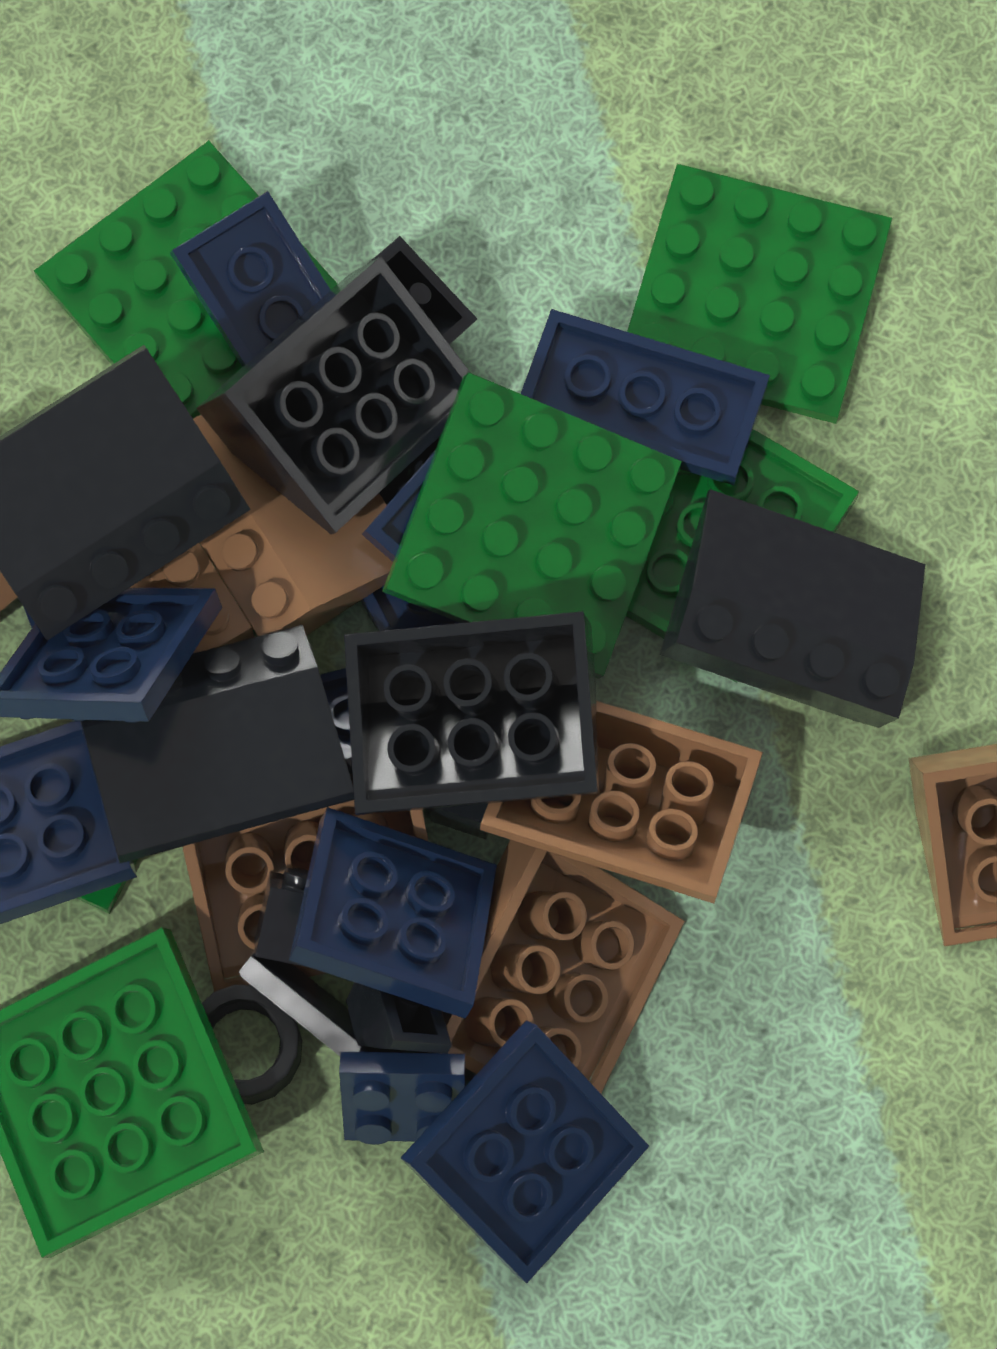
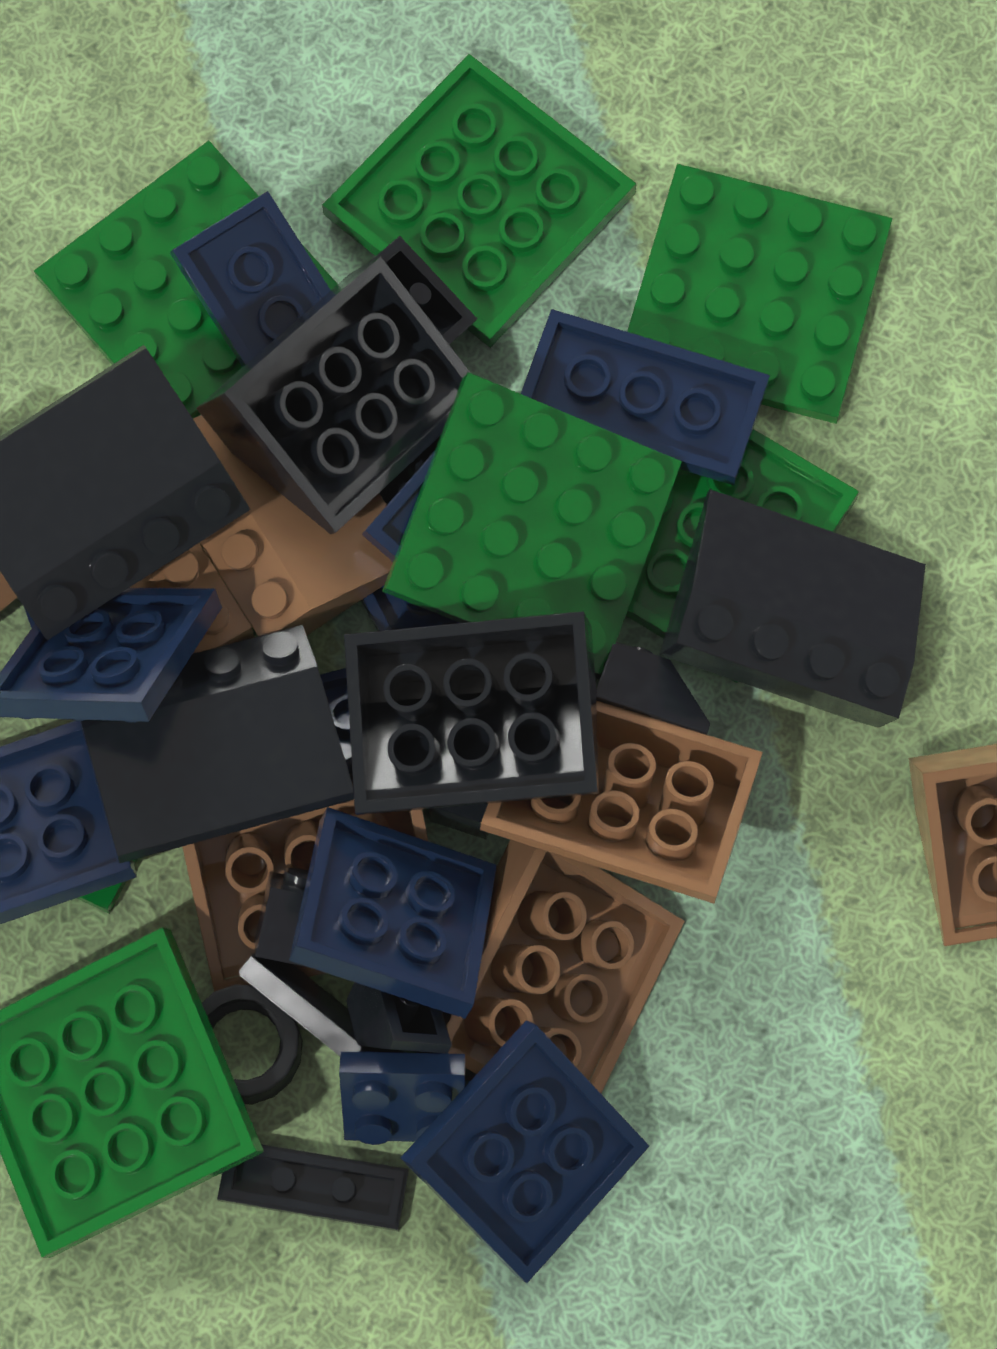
(318, 1187): none -> black tile
(482, 195): none -> green plate
(650, 687): none -> black slope

